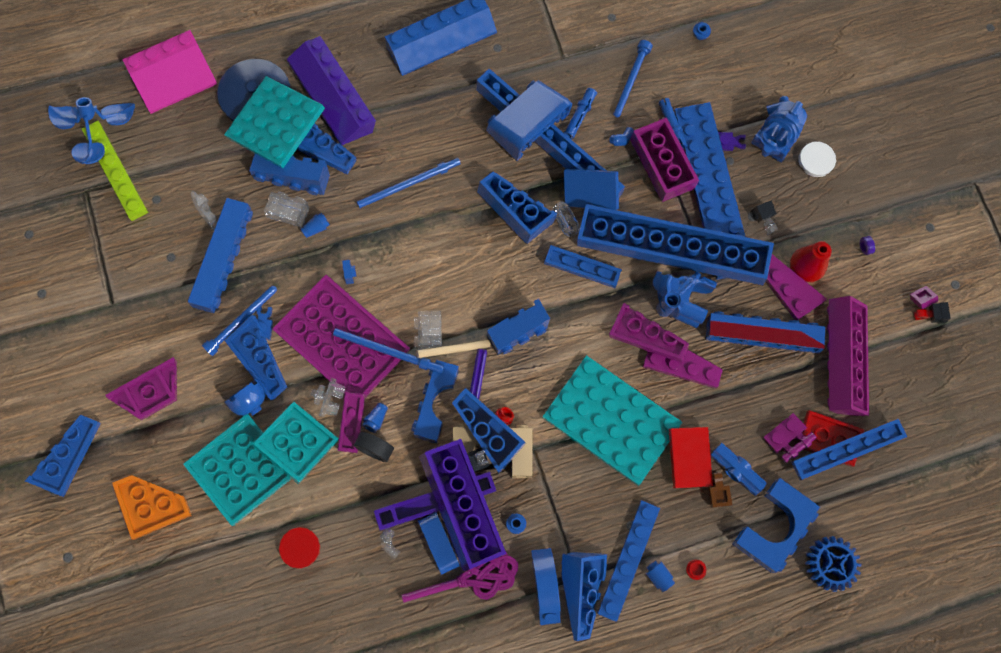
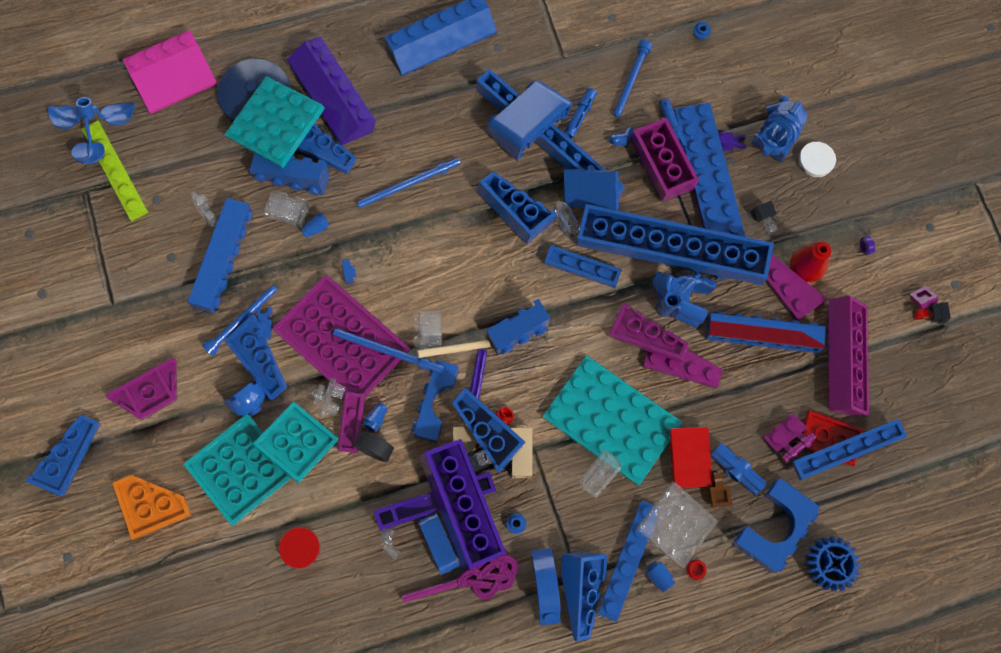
(600, 473): none -> clear brick
(677, 525): none -> clear plate

